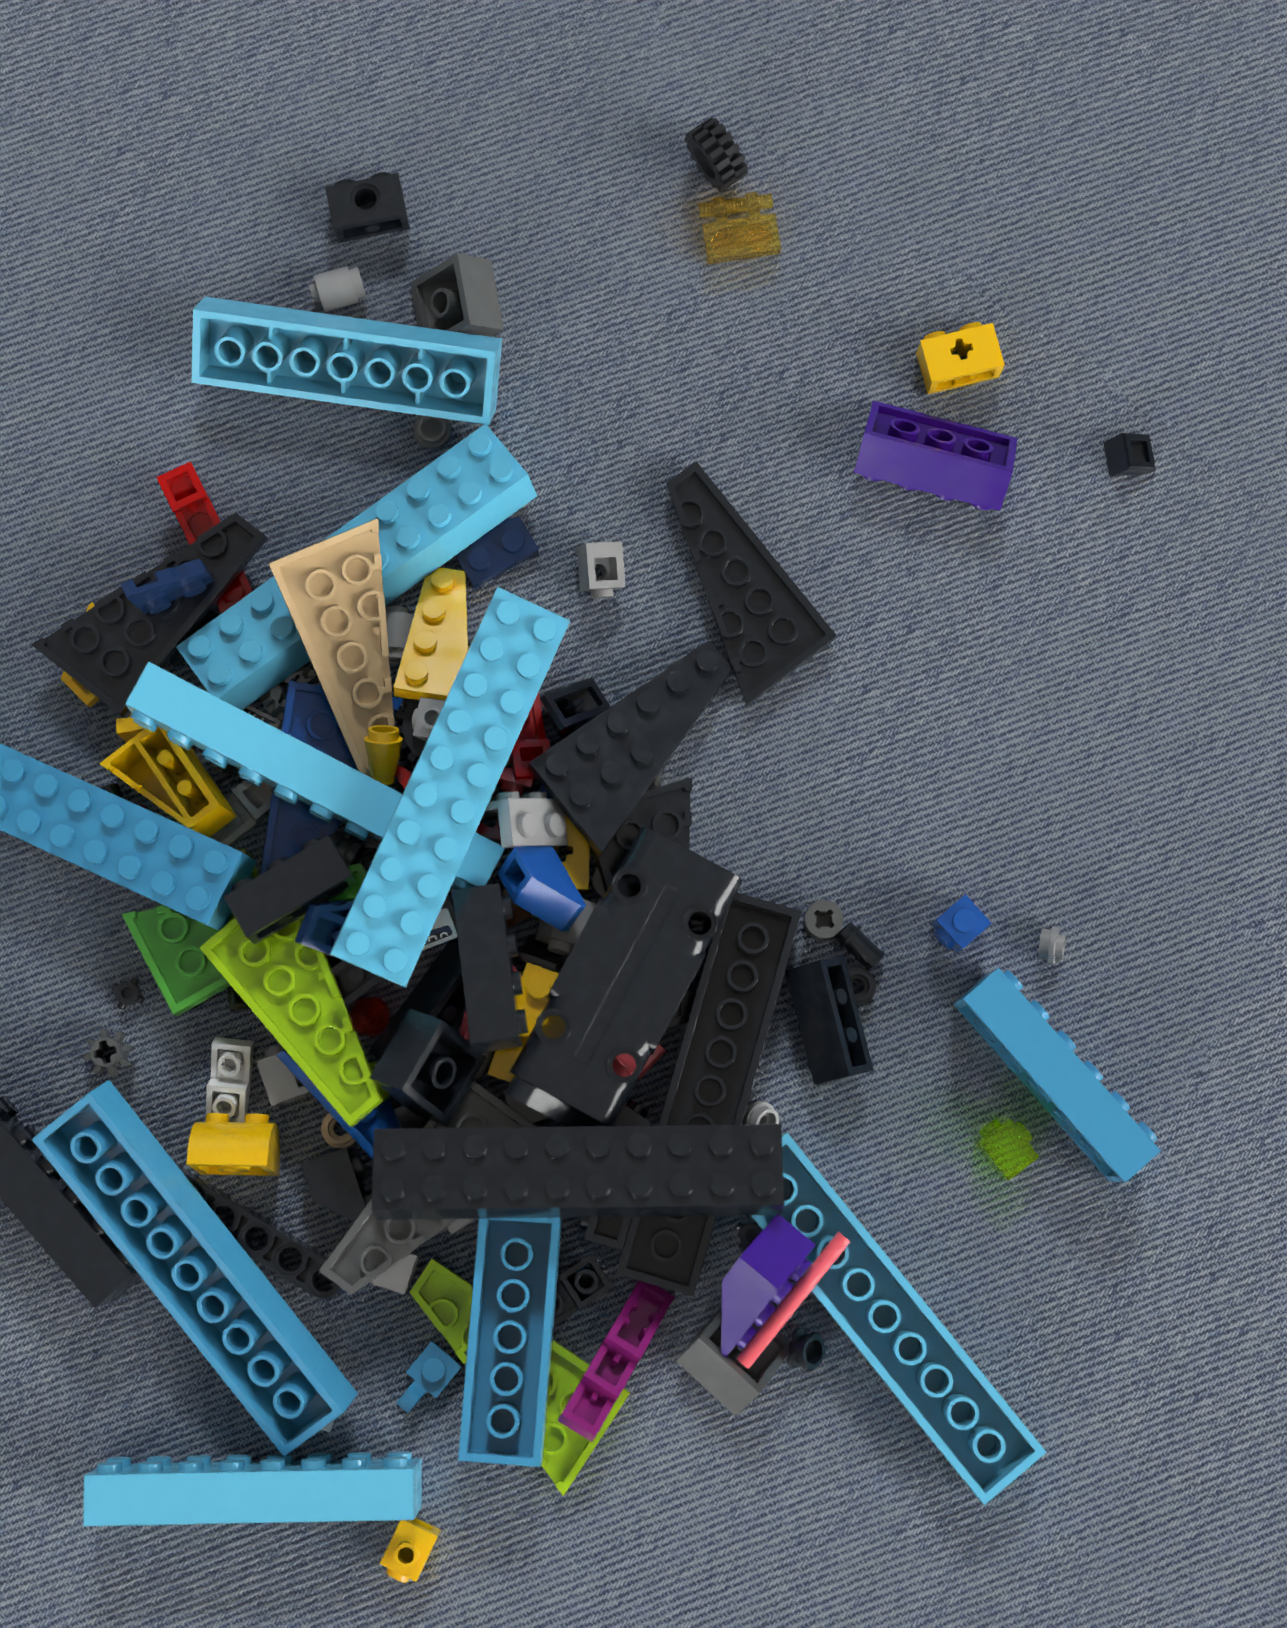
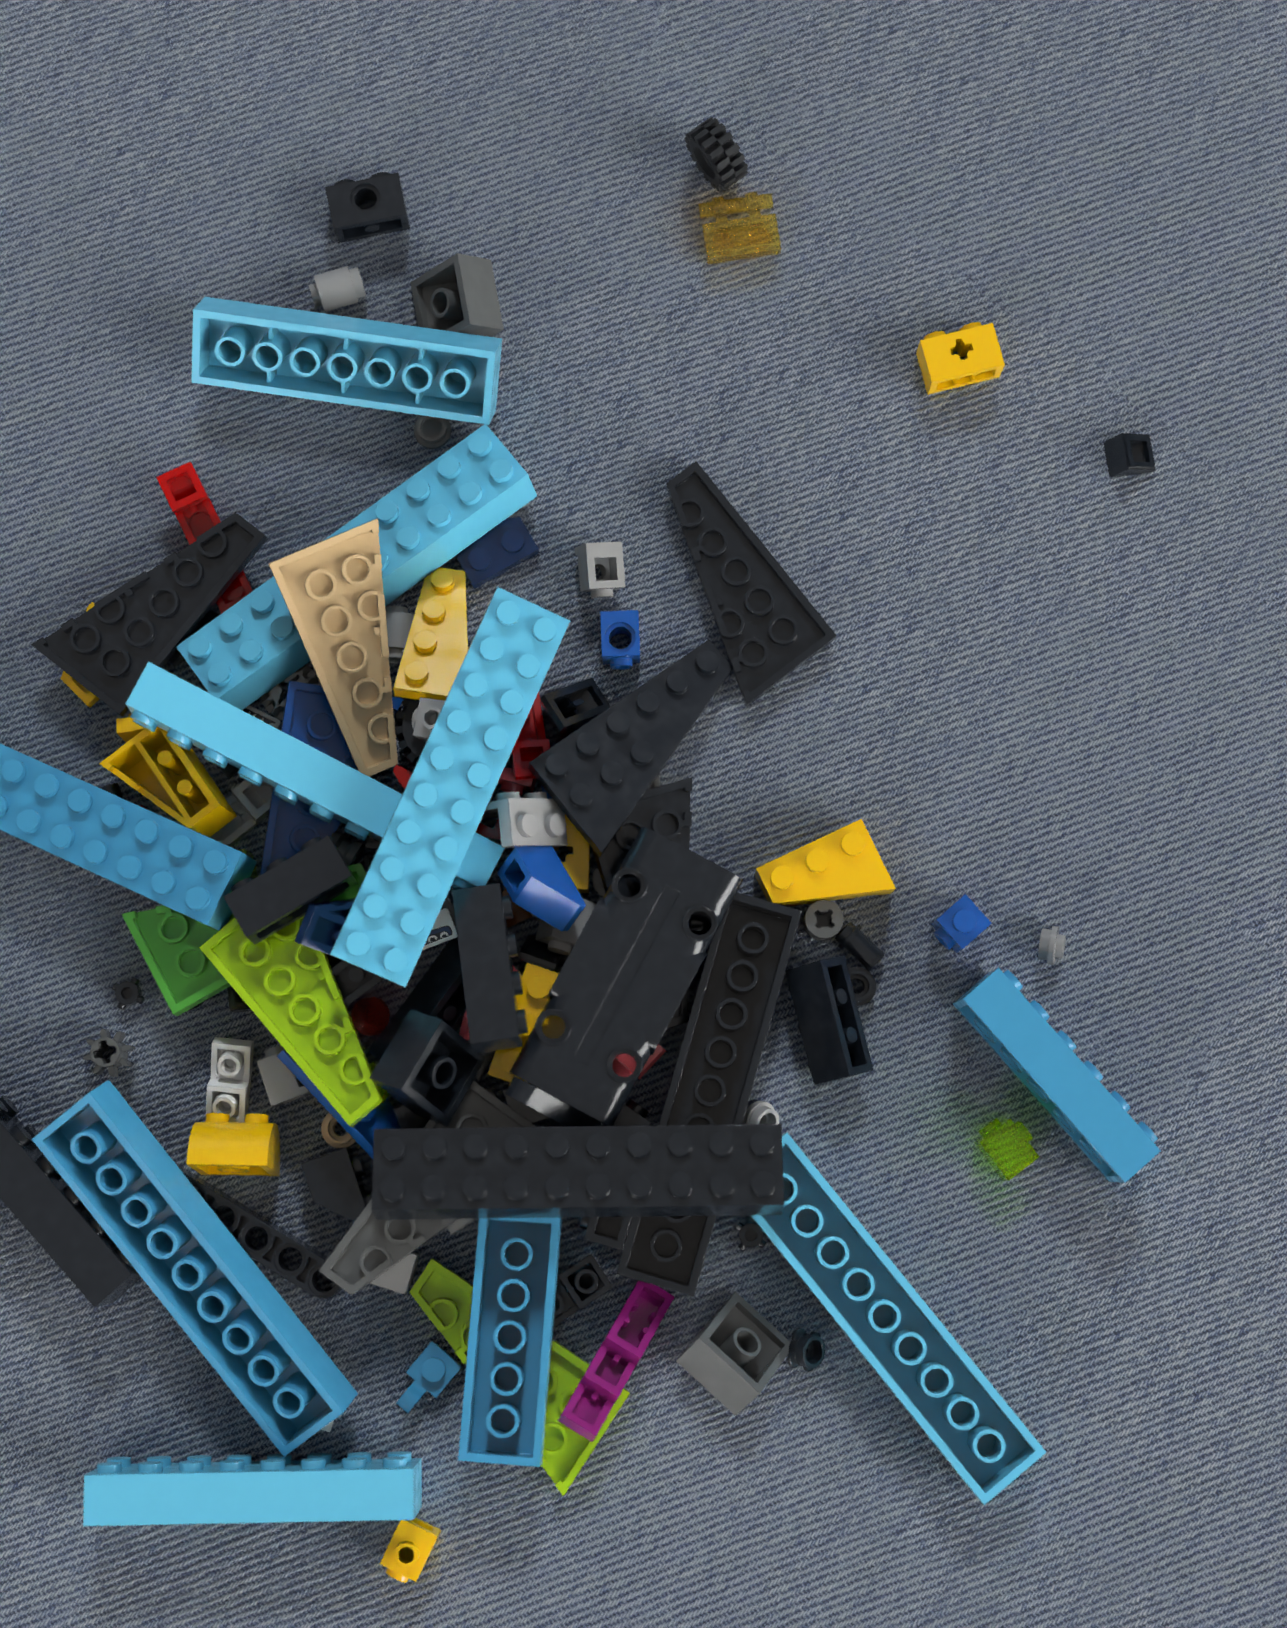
(169, 584): dark blue wing -> none
(383, 752): yellow cone -> none
(620, 623): none -> blue brick
(759, 1279): dark purple slope -> none
(793, 1300): coral bar -> none
(827, 869): none -> yellow wedge
(936, 456): dark purple slope -> none

